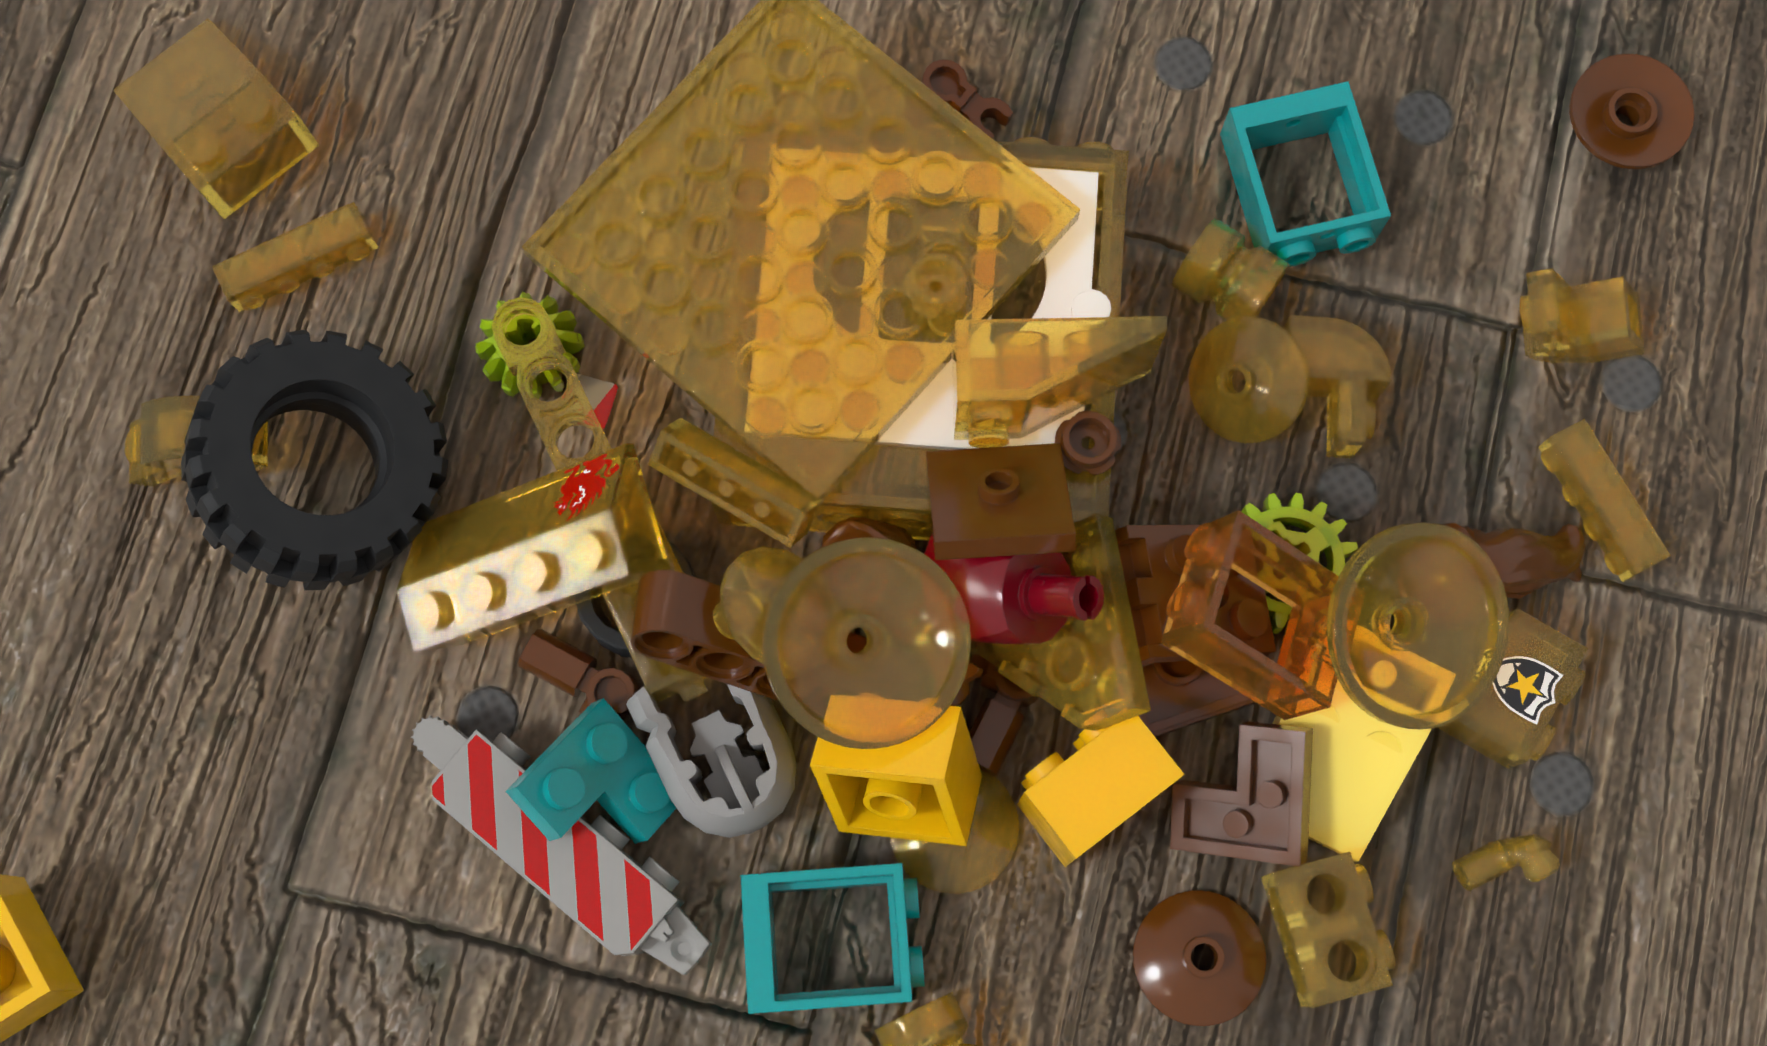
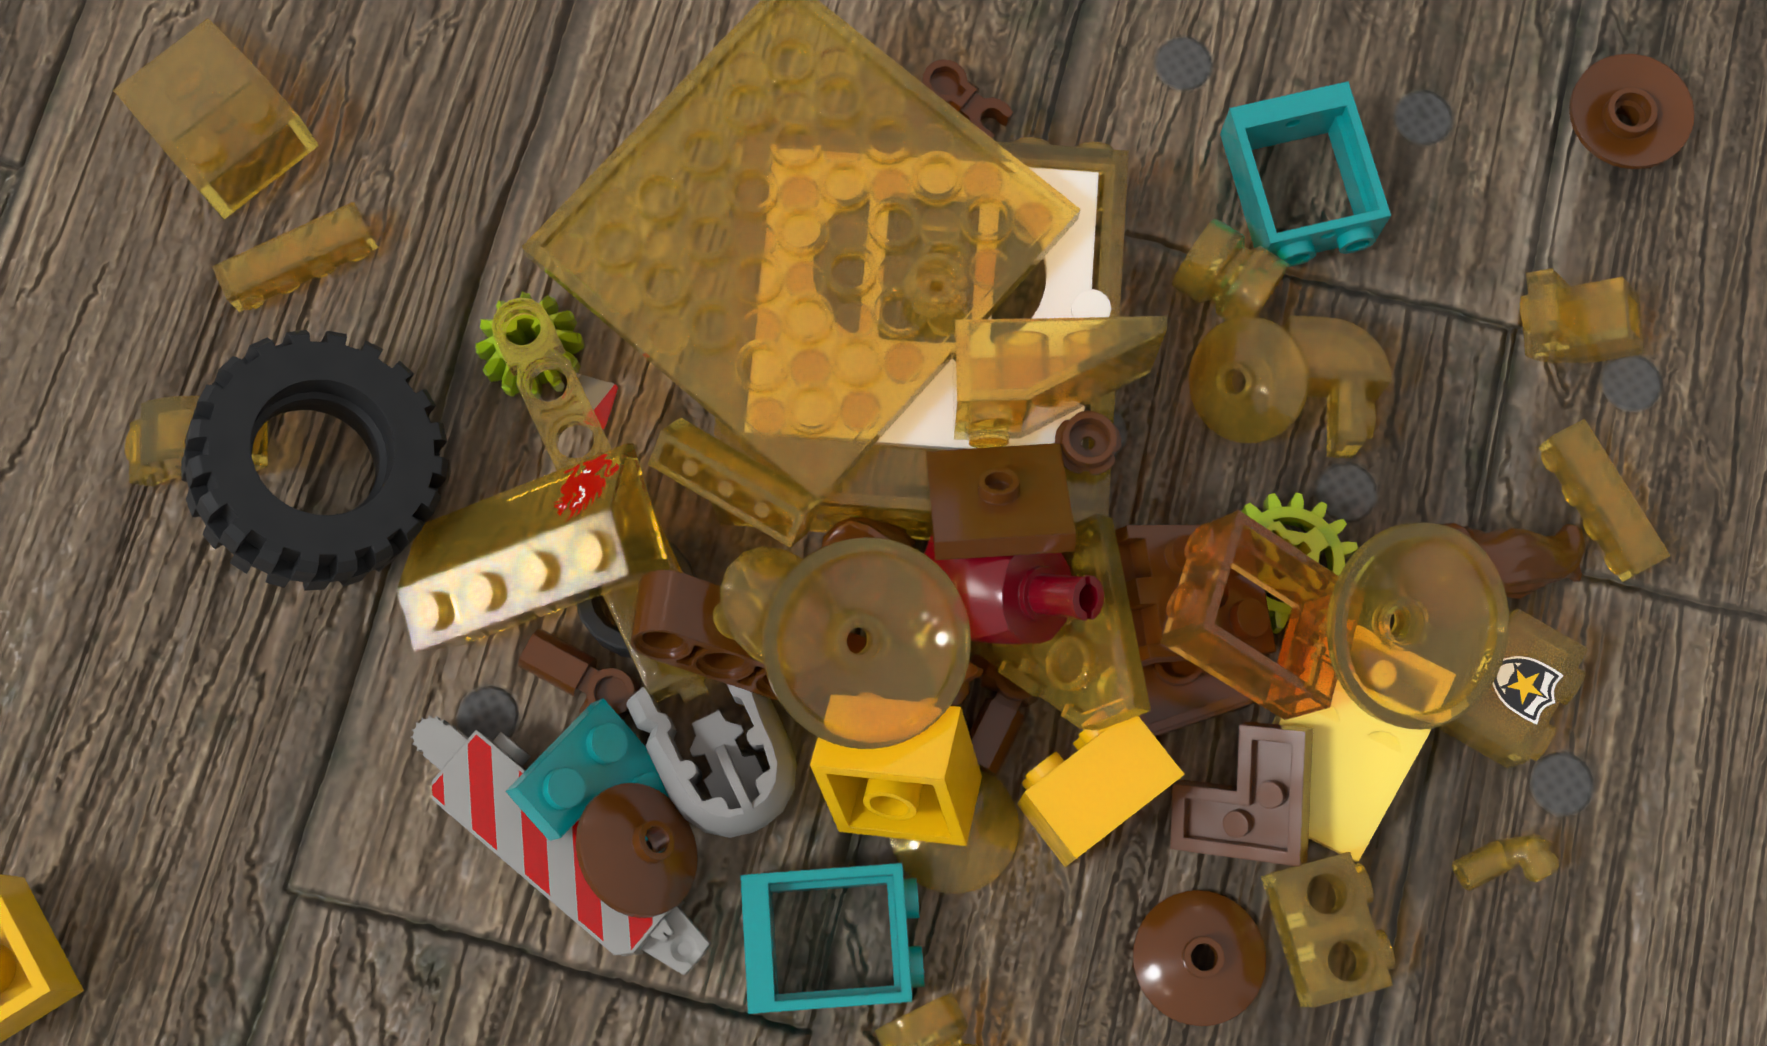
(616, 854): none -> reddish brown dish

